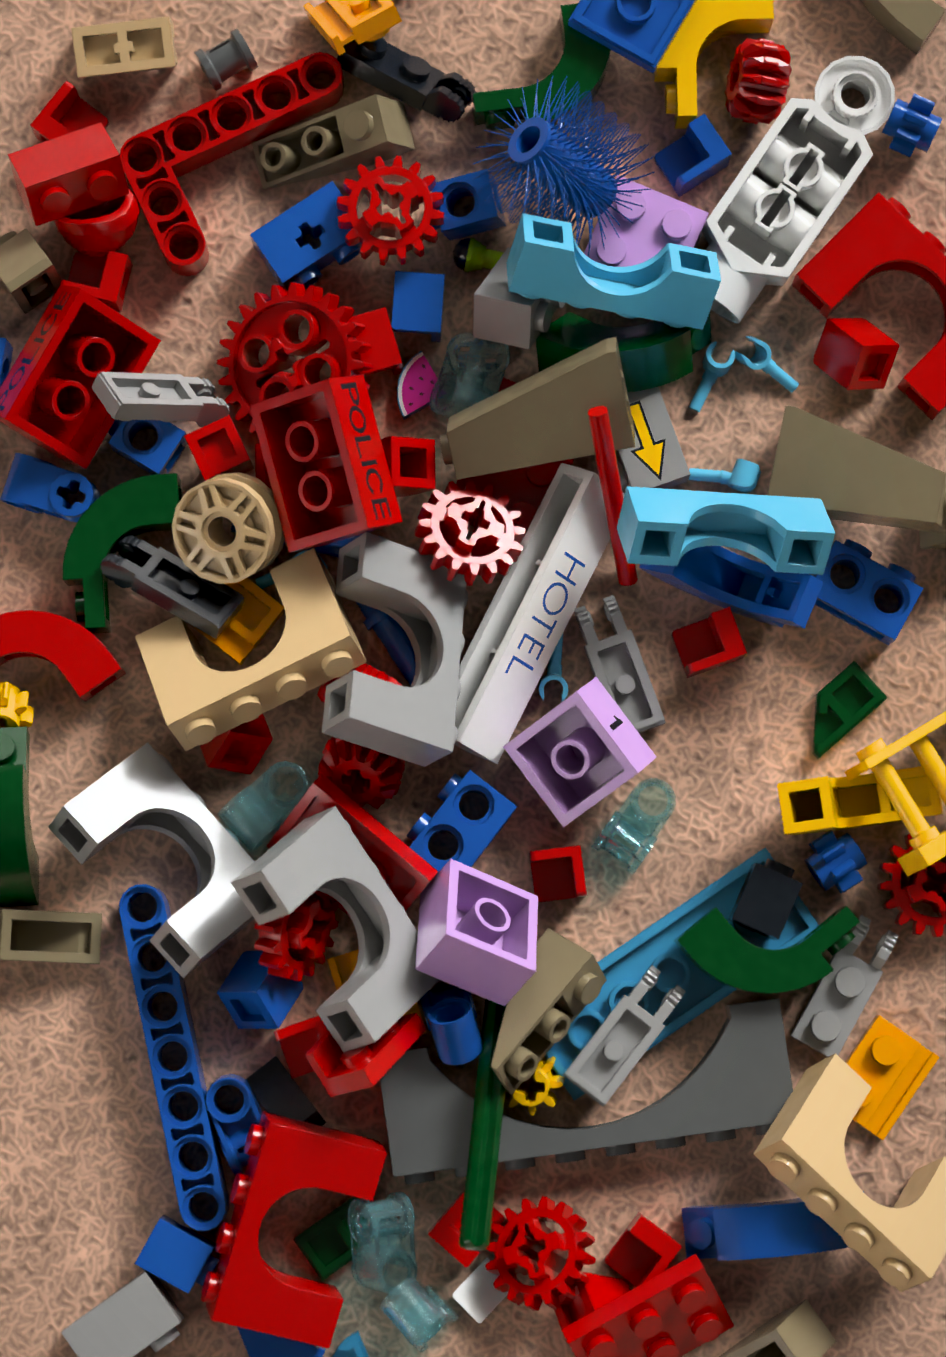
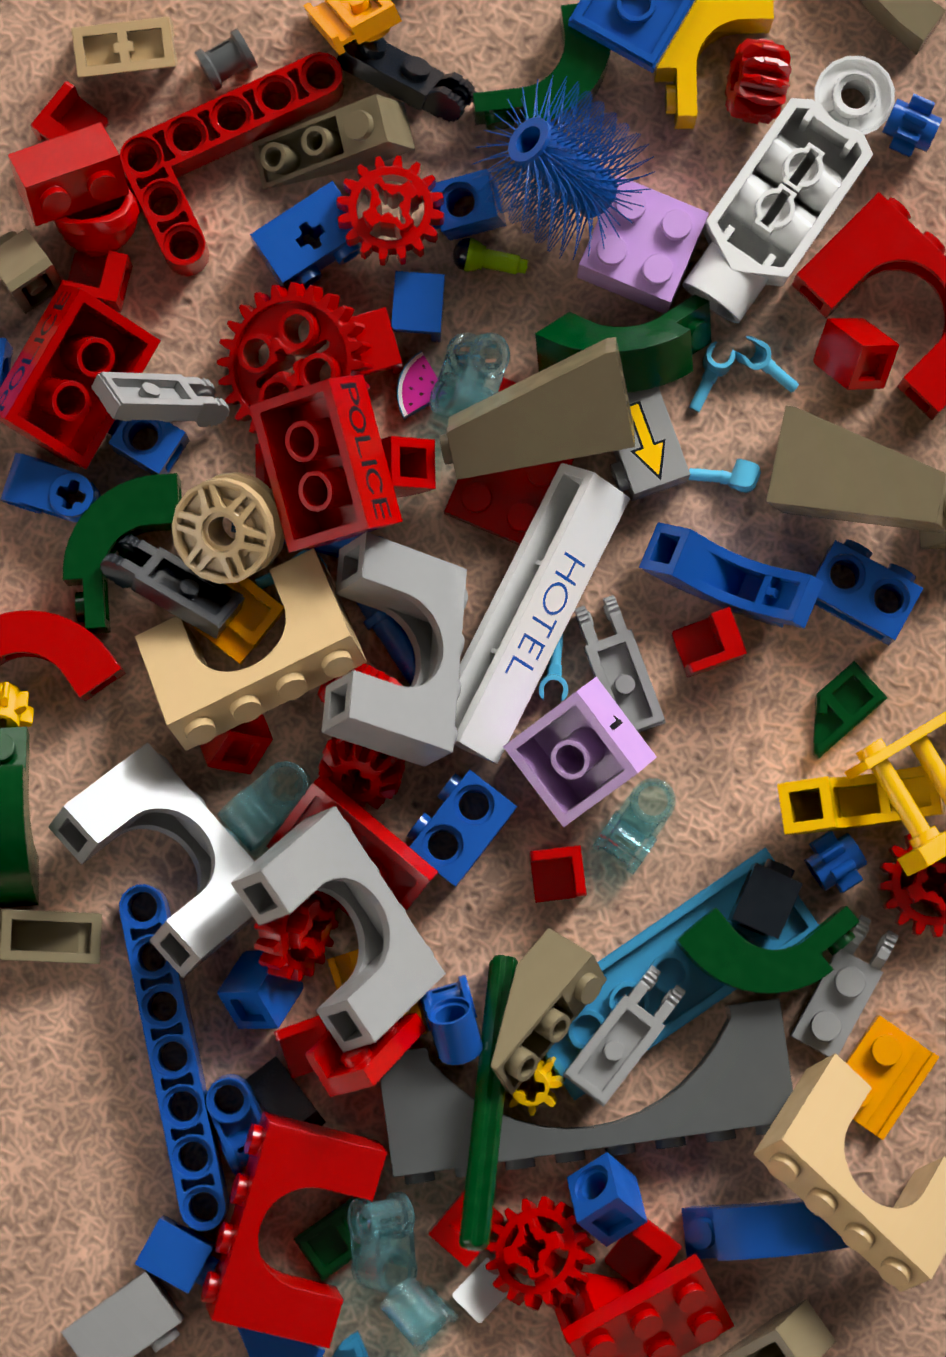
(219, 449): red panel -> none
(446, 522): gear -> none
(477, 932): lavender brick -> none
(507, 315): light grey brick -> none
(606, 1199): none -> blue brick
(611, 488): red bar -> none
(668, 288): medium azure arch -> none
(693, 156): blue panel -> none
(780, 530): medium azure arch -> none

